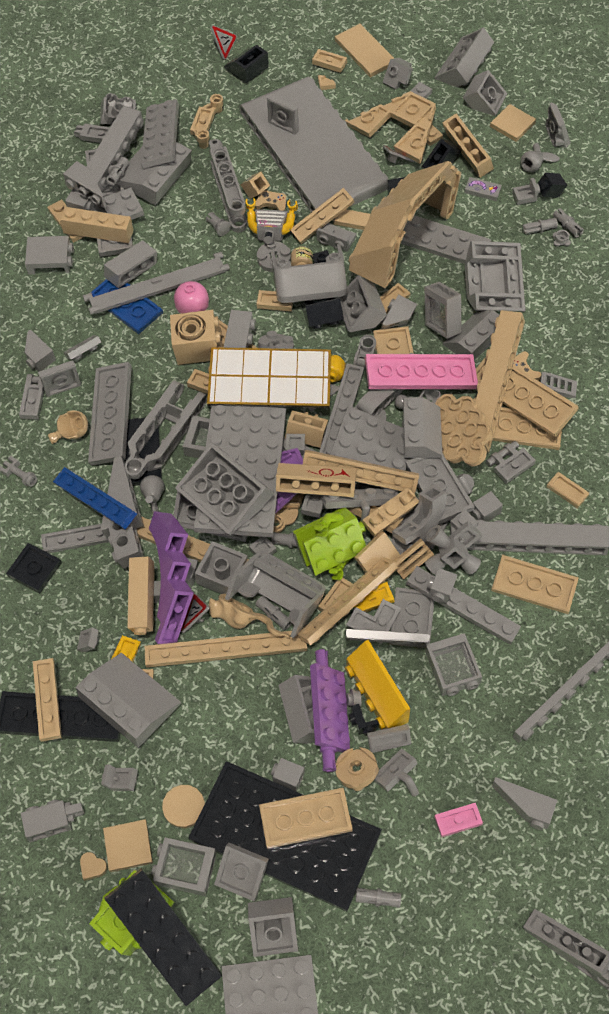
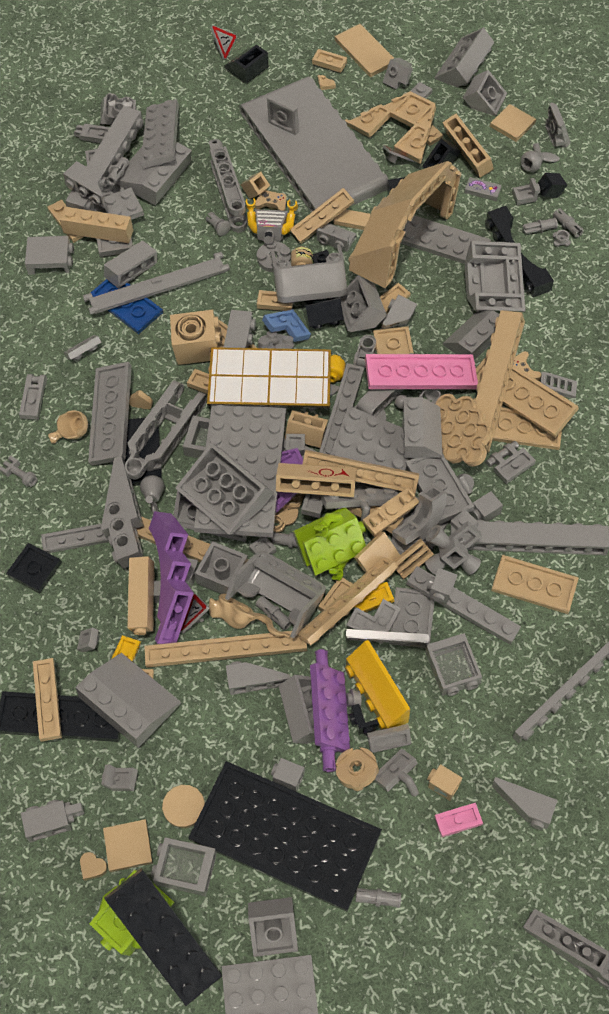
(37, 352): light grey slope -> none
(59, 378): light grey tile -> none
(95, 498): blue tile -> none
(140, 400): none -> tan tile
(191, 297): bright pink cylinder -> none
(204, 119): tan plate -> none
(241, 871): light grey plate -> none
(250, 677): none -> light grey slope
(287, 321): none -> medium blue plate
(305, 818): tan tile -> none
(442, 309): light grey window -> none
(444, 782): none -> tan brick
(535, 279): none -> black arch
(567, 490): tan tile -> none

